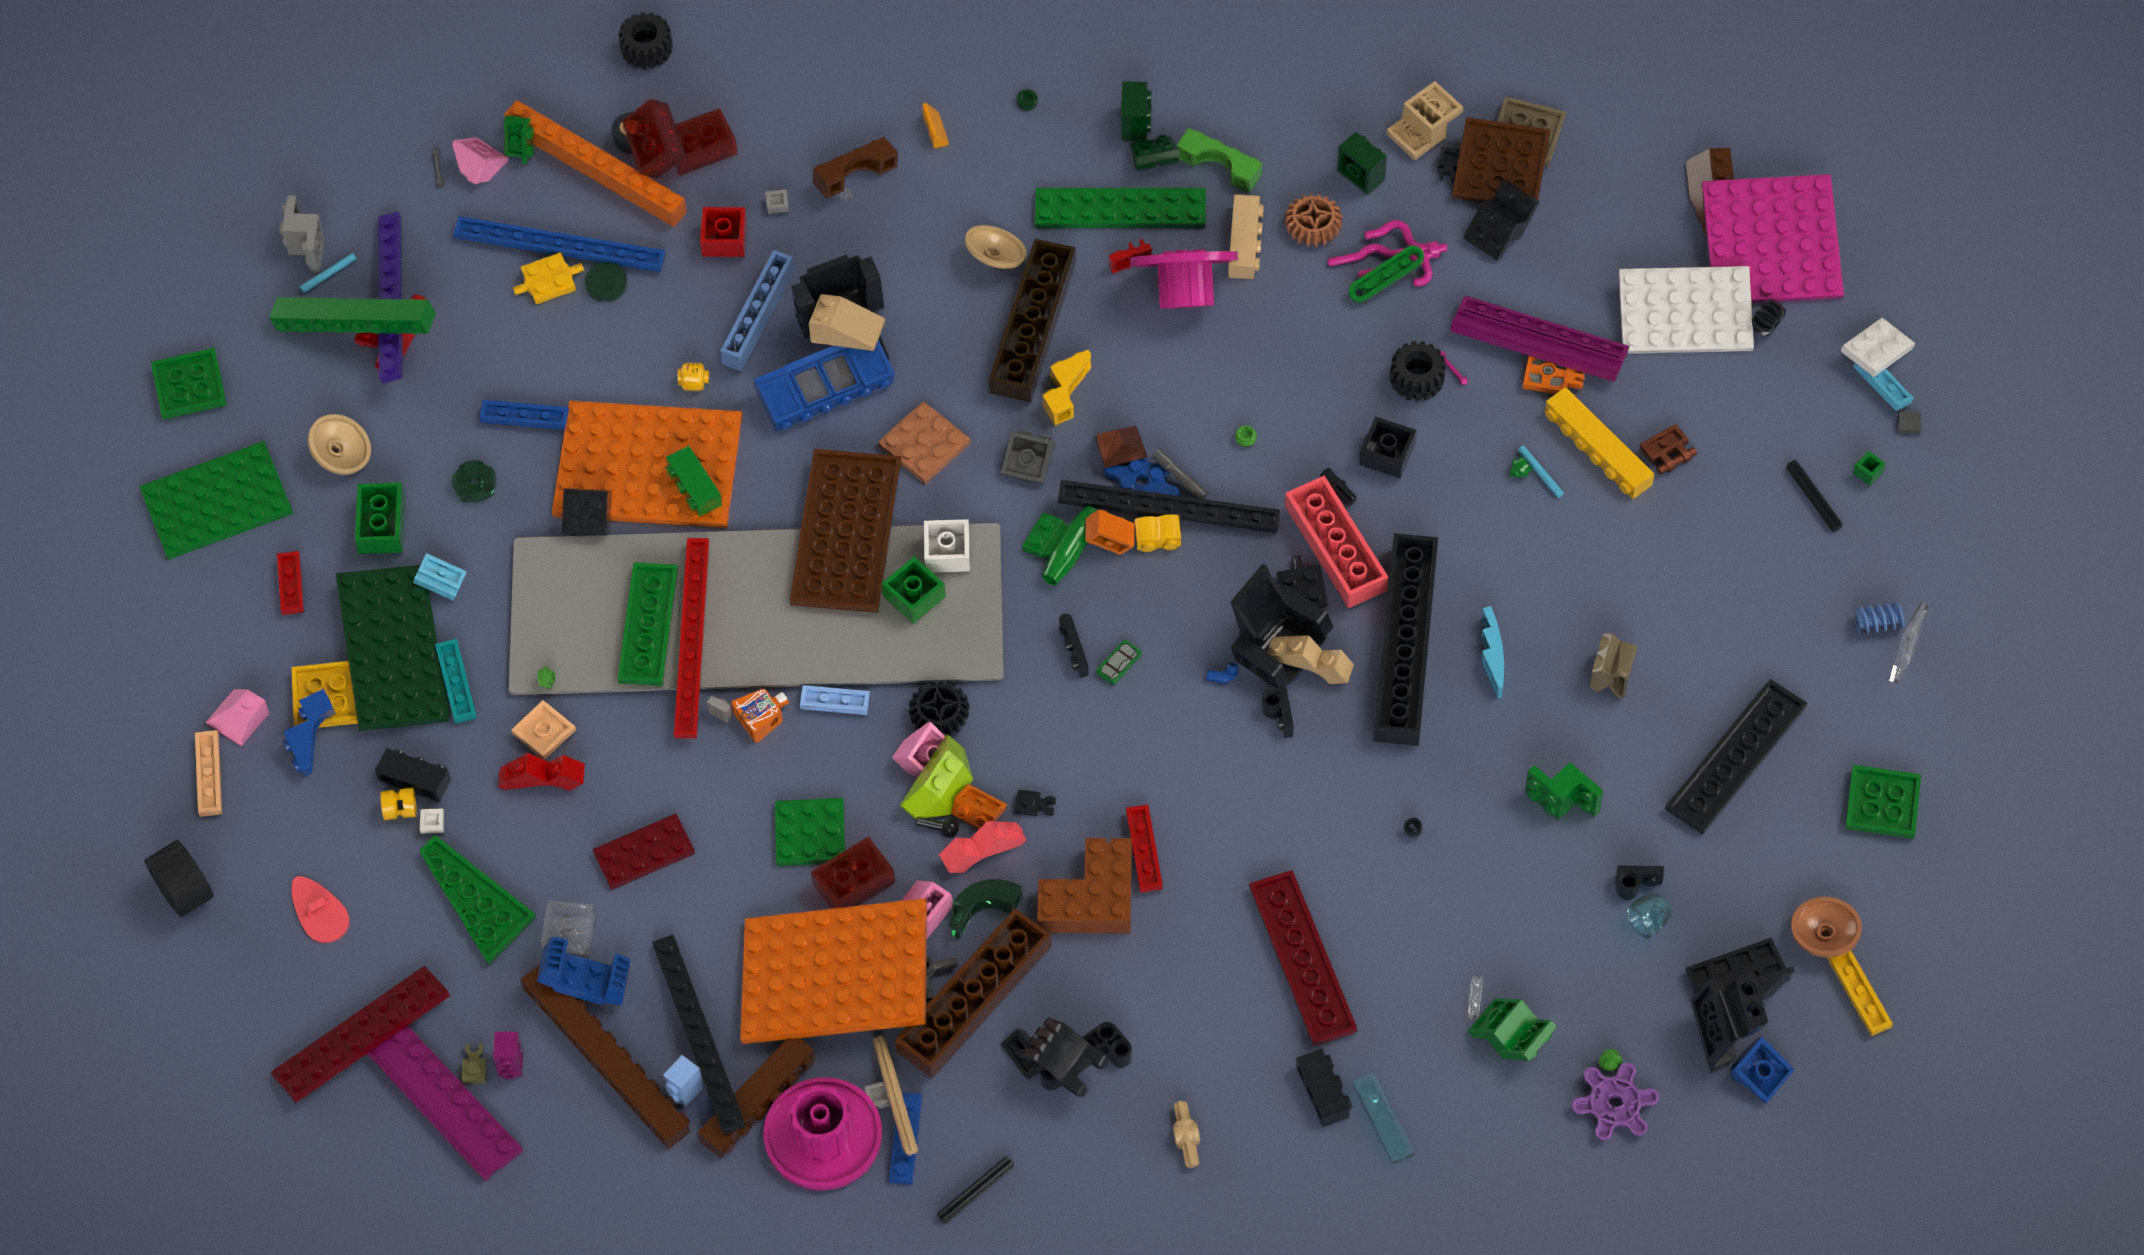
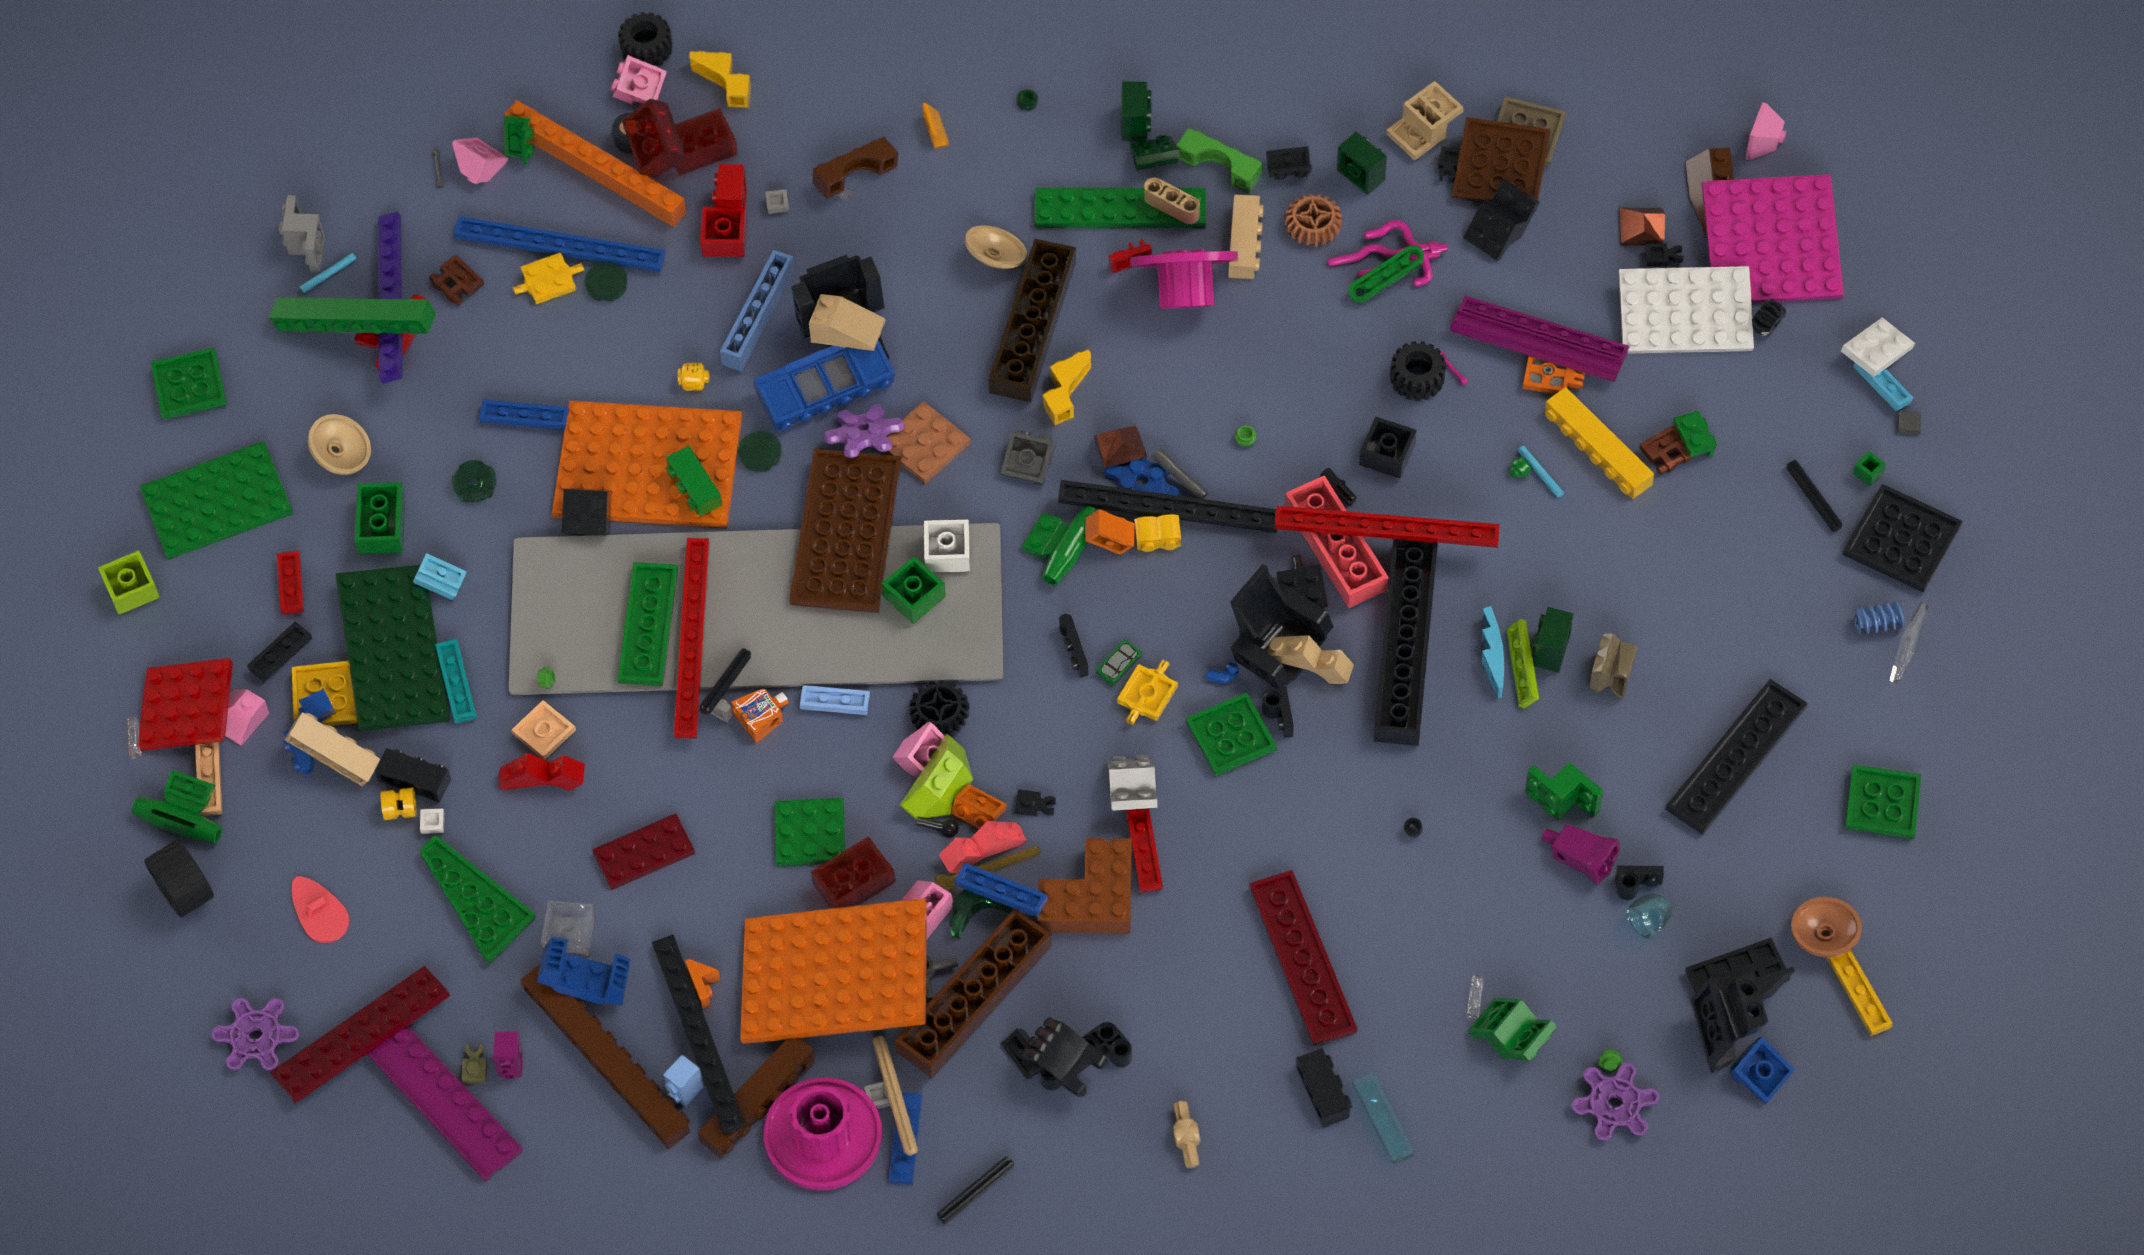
(128, 582): none -> lime brick
(133, 737): none -> clear axle
(180, 811): none -> green plate
(185, 704): none -> red plate
(249, 1021): none -> medium lavender plate
(279, 651): none -> black plate
(332, 749): none -> tan brick
(459, 274): none -> copper plate
(637, 81): none -> bright pink plate
(701, 978): none -> orange slope
(718, 69): none -> yellow arch
(725, 681): none -> black axle
(730, 186): none -> red brick
(759, 451): none -> clear green tile
(873, 436): none -> medium lavender plate
(947, 881): none -> clear yellow piece
(1001, 890): none -> blue plate
(1132, 783): none -> light grey bracket
(1147, 692): none -> yellow plate
(1163, 201): none -> tan beam
(1231, 734): none -> green plate
(1288, 162): none -> black bracket
(1387, 526): none -> red plate
(1522, 663): none -> lime tile
(1552, 639): none -> dark green brick
(1583, 851): none -> magenta piece
(1641, 226): none -> copper slope
(1660, 255): none -> black plate
(1695, 434): none -> green bracket
(1765, 133): none -> bright pink slope
(1902, 538): none -> black plate

